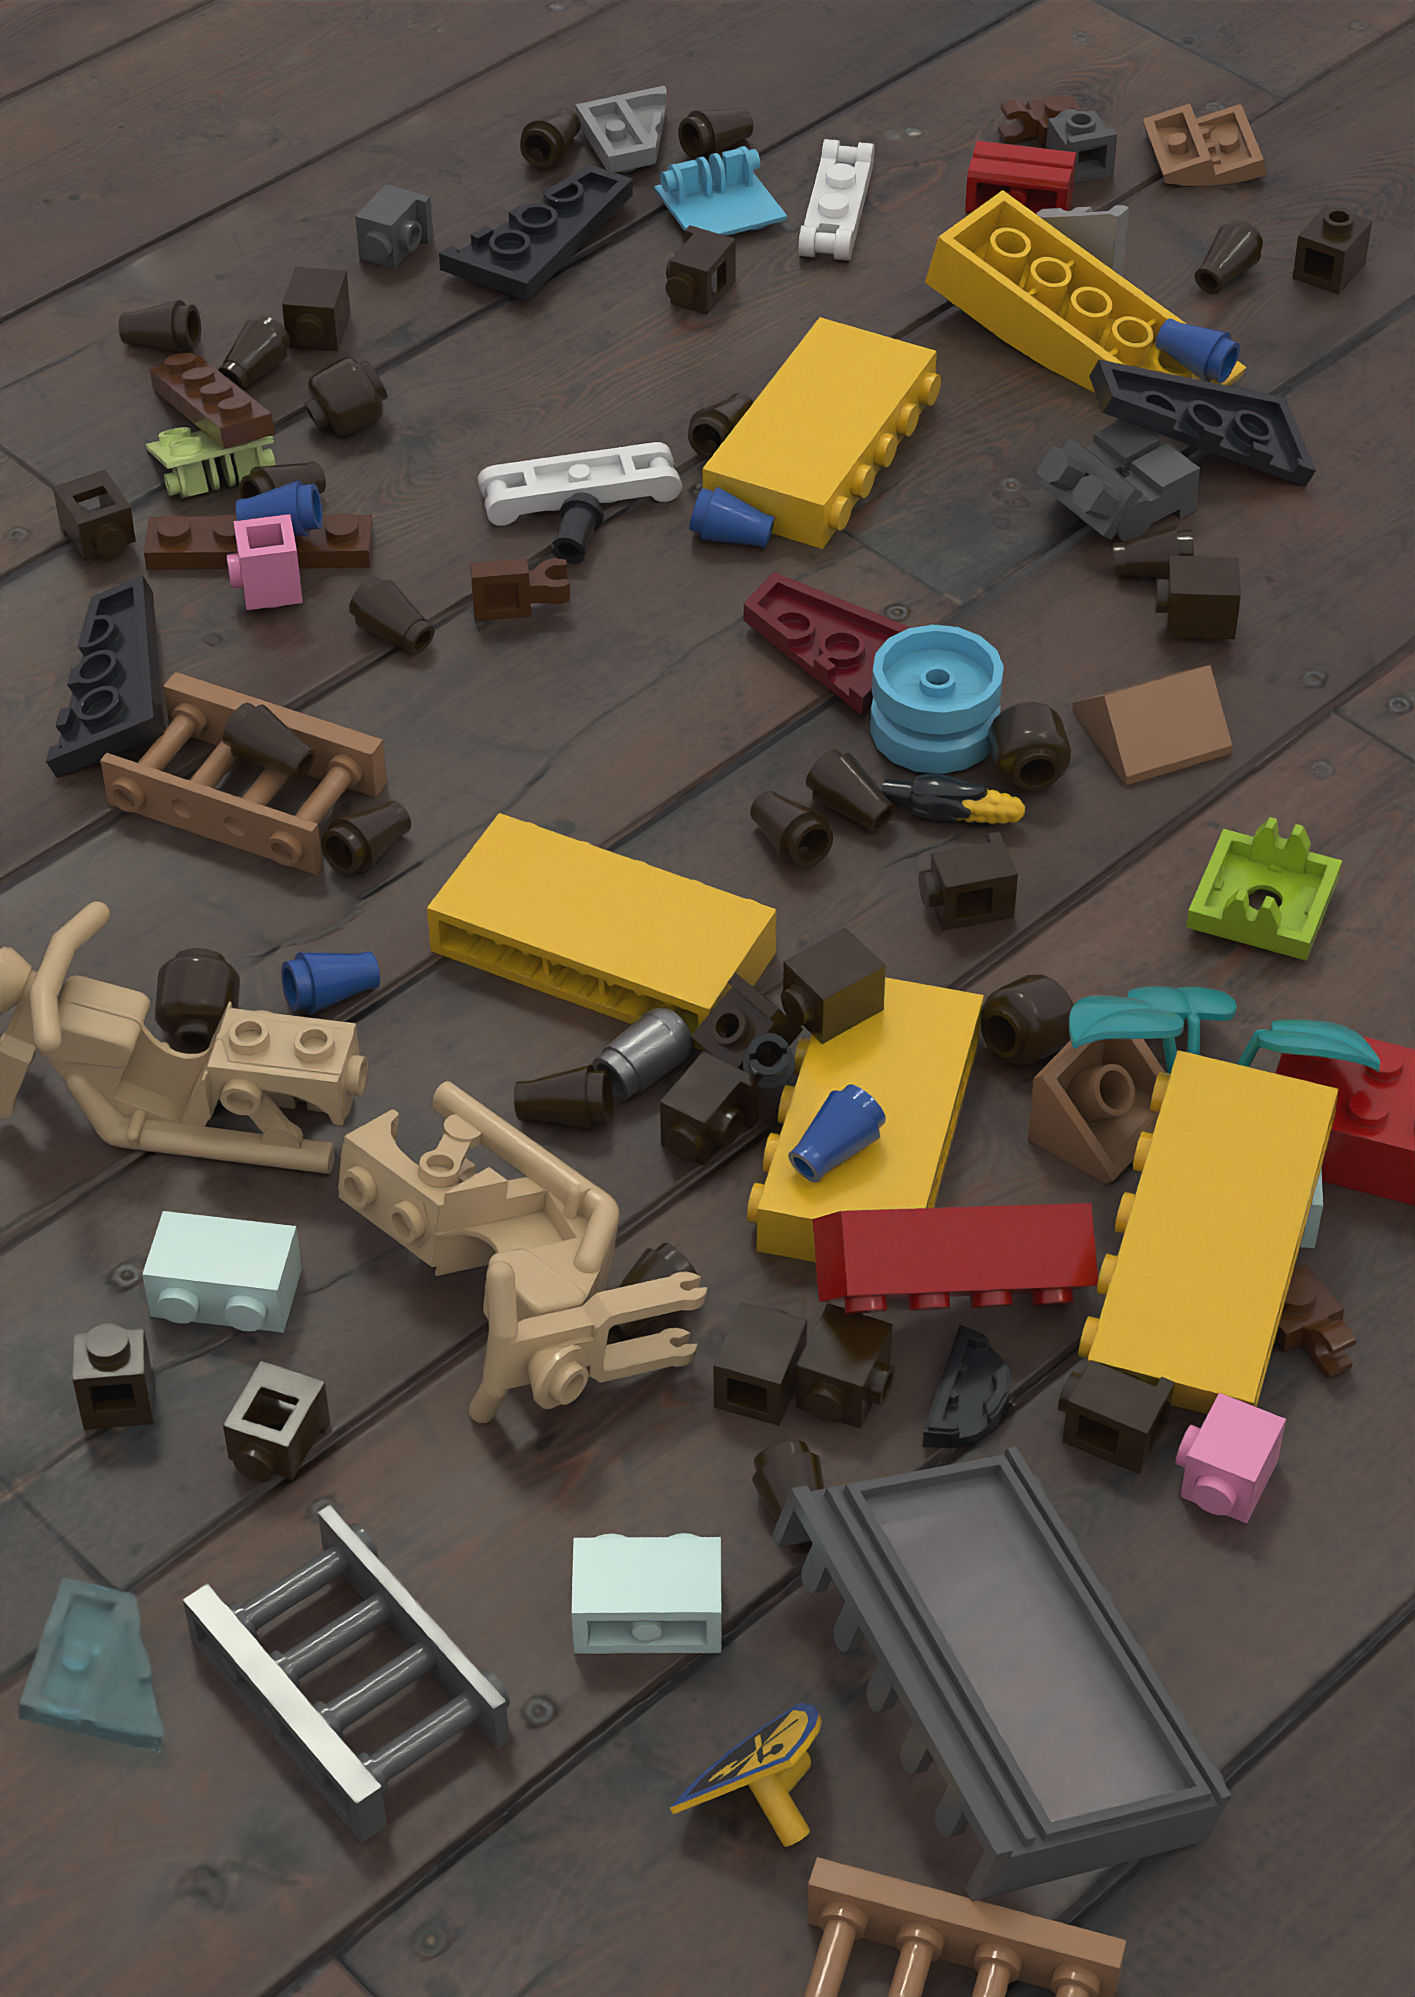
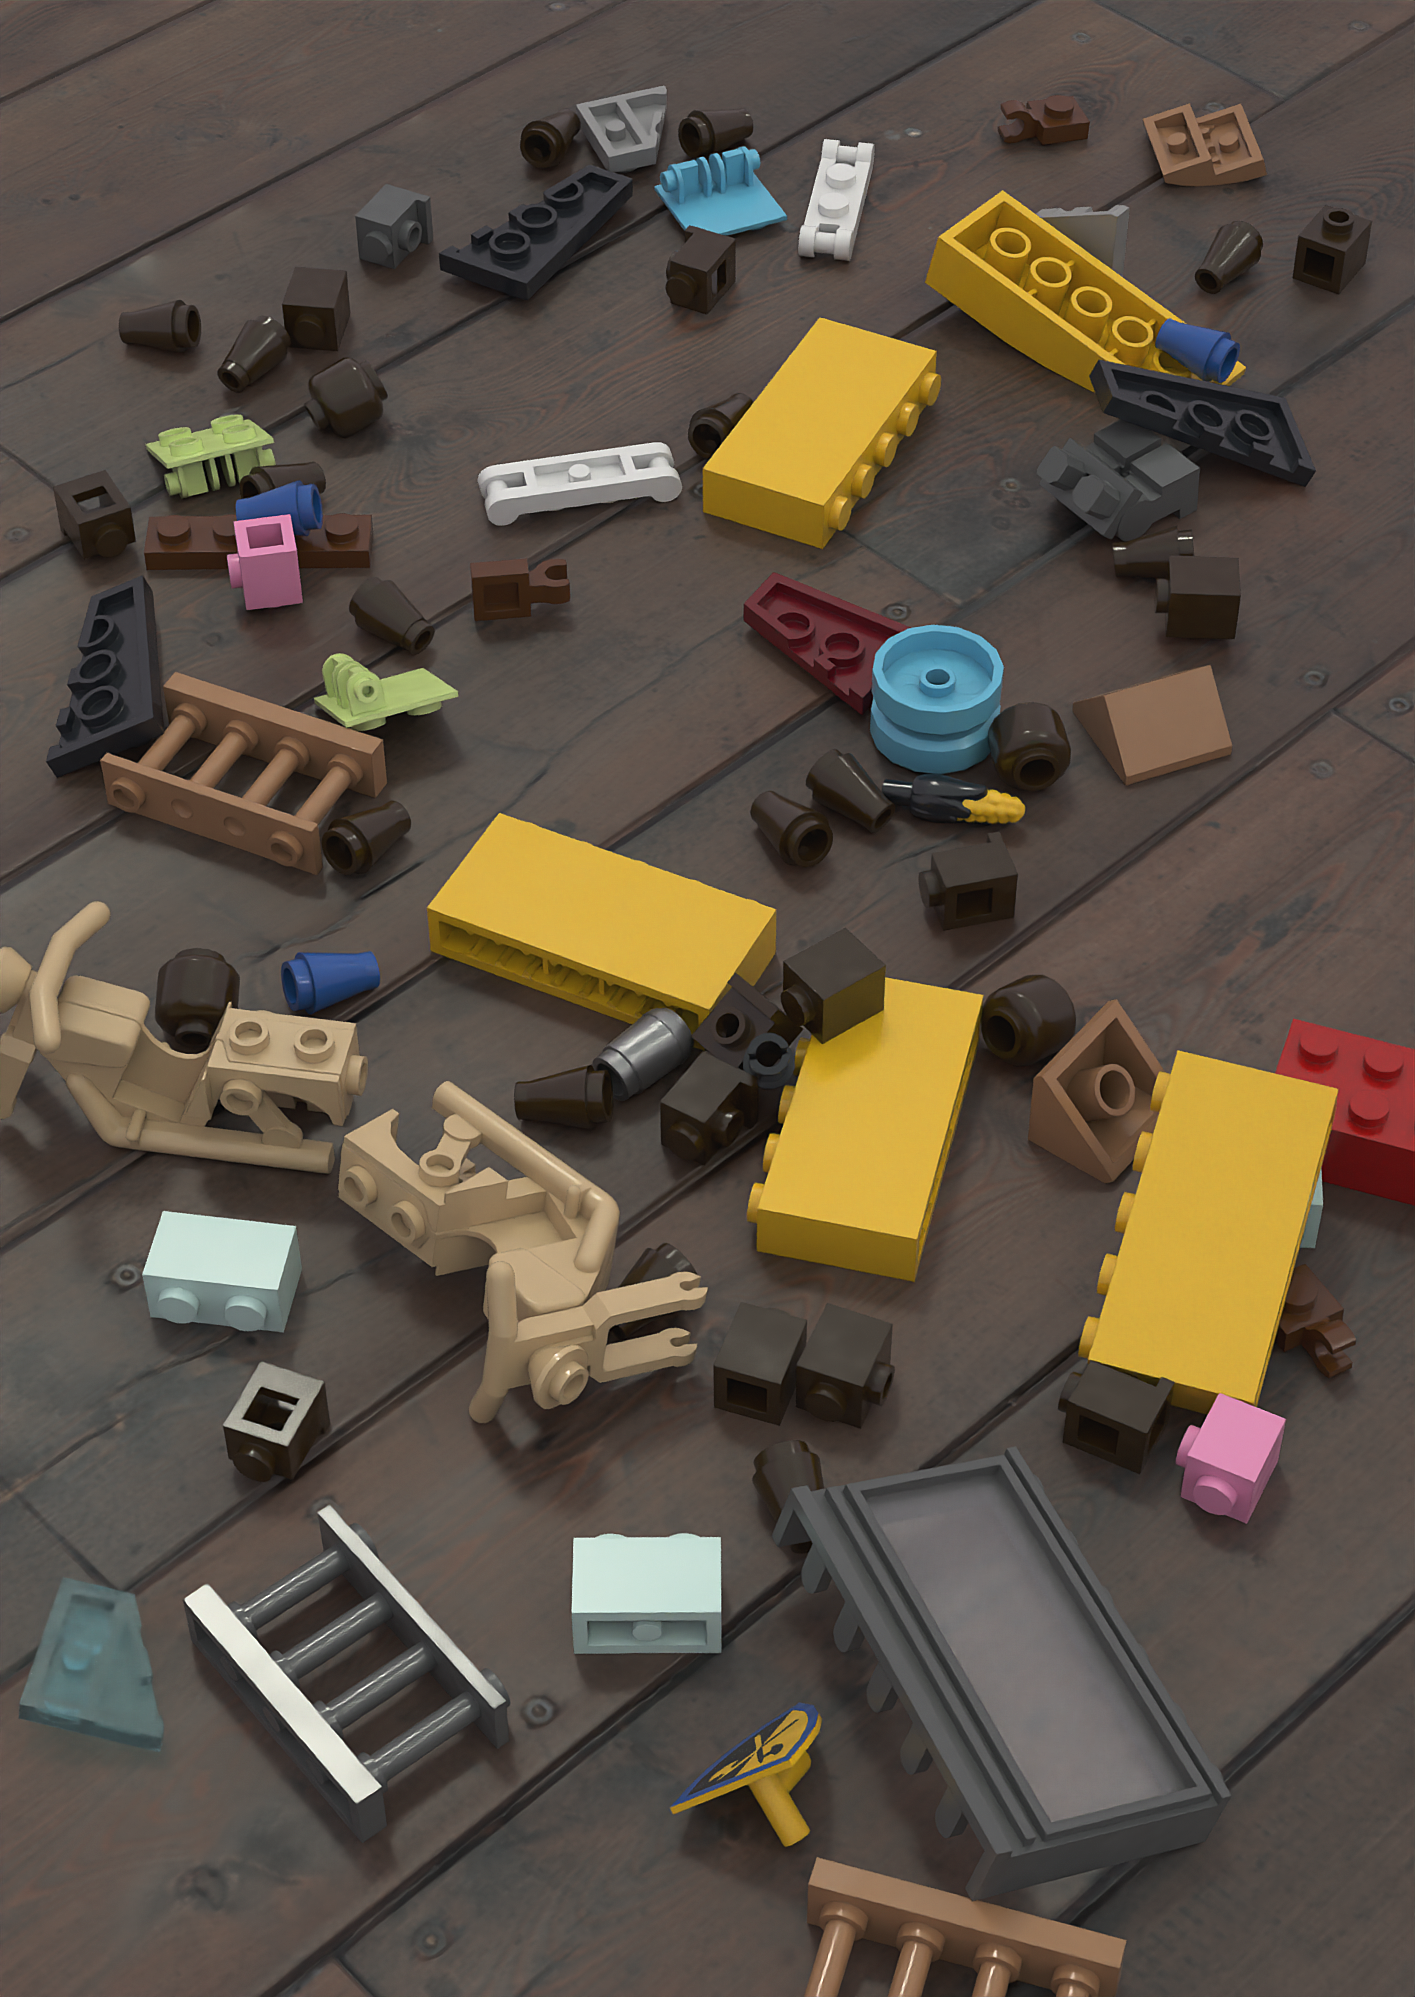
(108, 1358): dark brown brick -> none
(211, 400): reddish brown plate -> none
(265, 740): dark brown cone -> none
(363, 700): none -> yellowish green hinge
(580, 518): black pin -> none
(729, 520): blue cone -> none
(839, 1130): blue cone -> none
(954, 1253): red brick -> none
(970, 1393): black tile -> none
(1028, 174): red brick -> none
(1083, 132): dark grey brick -> none
(1160, 1012): teal plant -> none
(1270, 863): lime piece -> none

